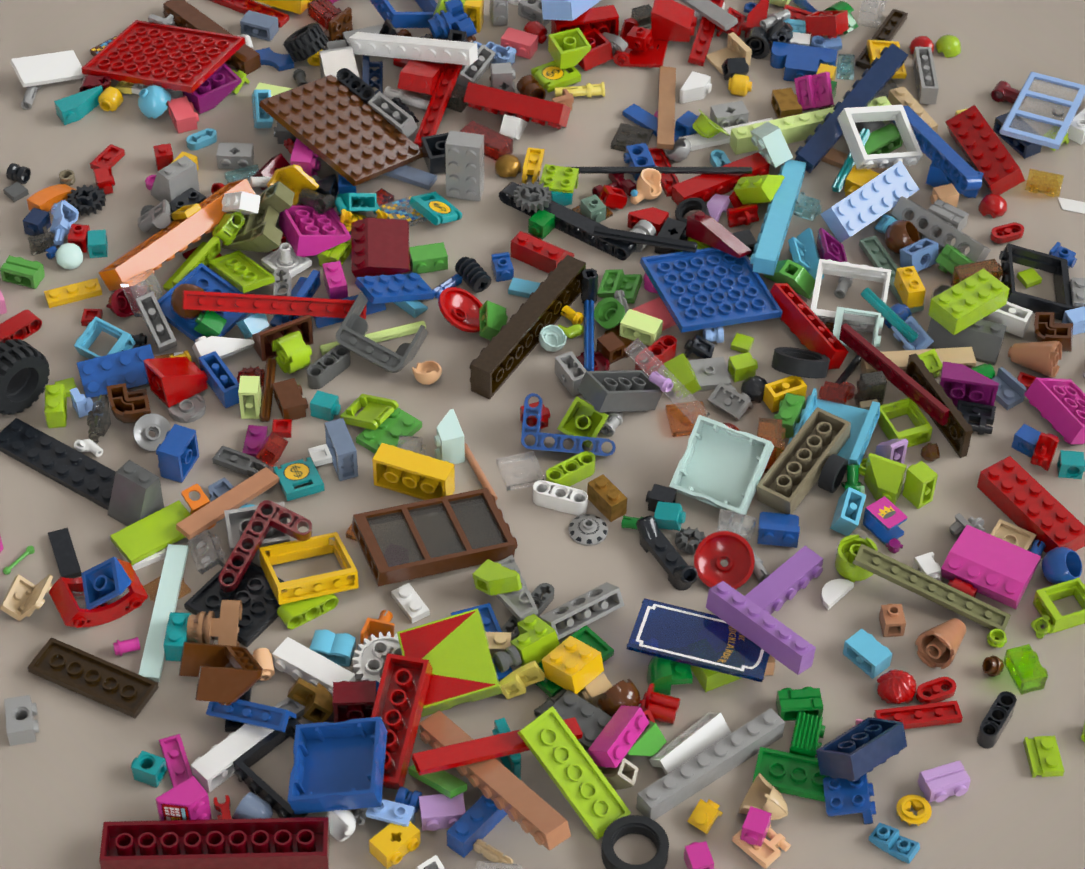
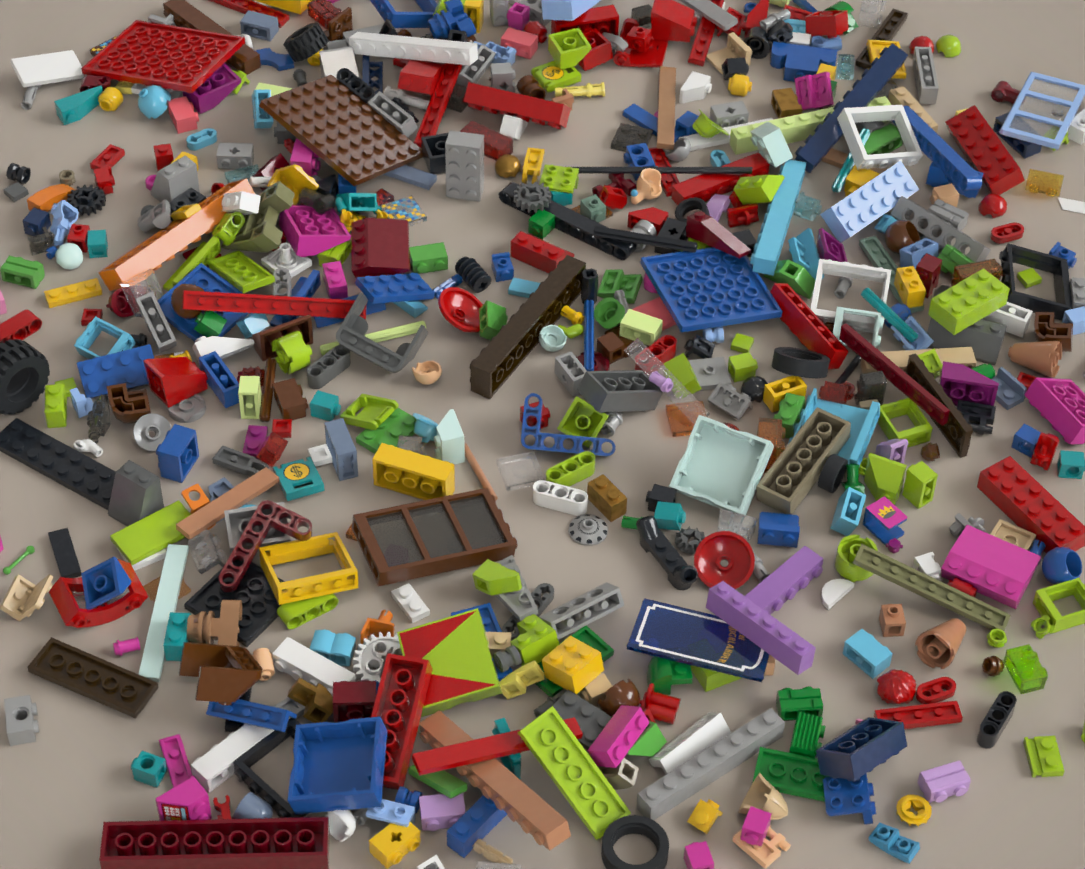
(425, 428): none -> medium azure piece
(435, 208): teal container -> none
(518, 16): none -> dark pink brick
(929, 272): none -> dark red brick

